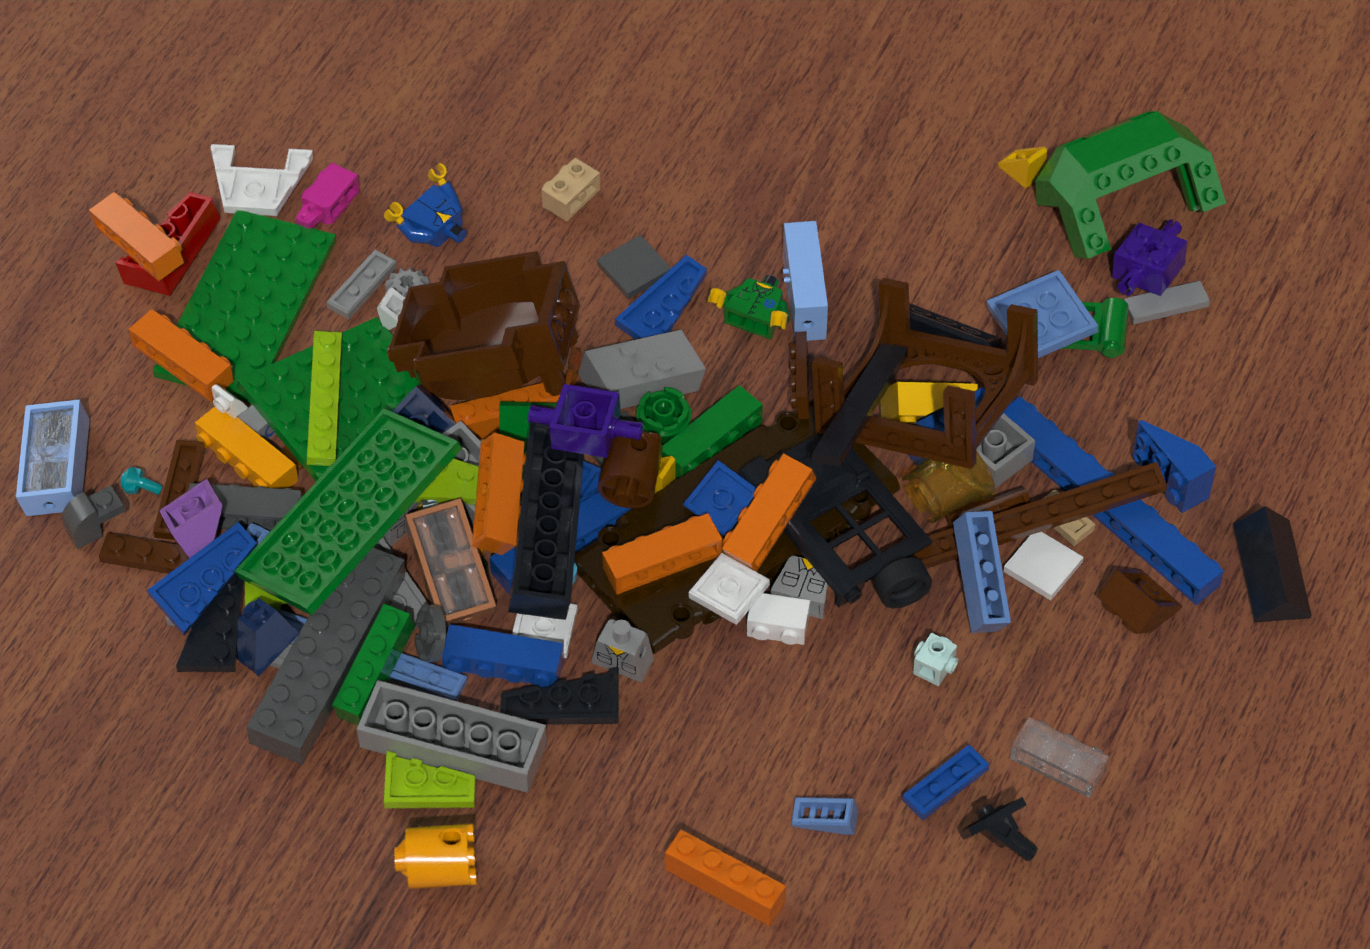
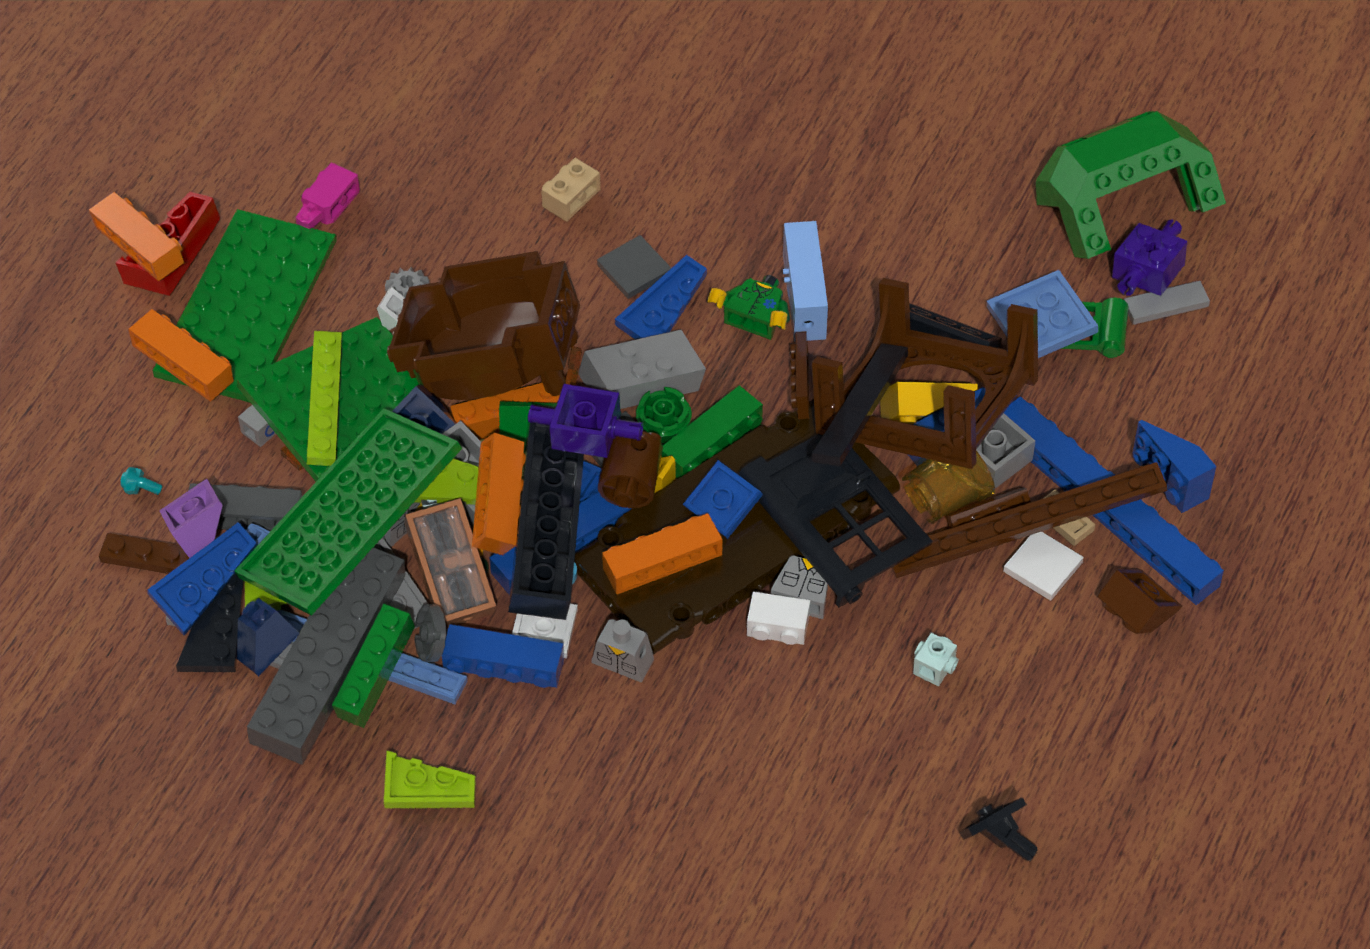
(52, 456): brick -> none
(85, 514): dark grey brick -> none
(182, 471): reddish brown plate -> none
(227, 402): white slope -> none
(245, 451): light orange brick -> none
(257, 189): white wing -> none
(361, 284): light grey tile -> none
(433, 215): blue torso -> none
(437, 856): light orange cylinder -> none
(452, 735): light grey brick -> none
(565, 703): black wing -> none
(725, 877): orange brick -> none
(729, 588): white tile -> none
(769, 512): orange brick -> none
(835, 825): medium blue slope -> none
(902, 583): black tyre -> none
(945, 782): blue plate -> none
(981, 572): medium blue brick -> none
(1025, 165): yellow slope -> none
(1059, 757): clear brick -> none
(1271, 567): black slope -> none

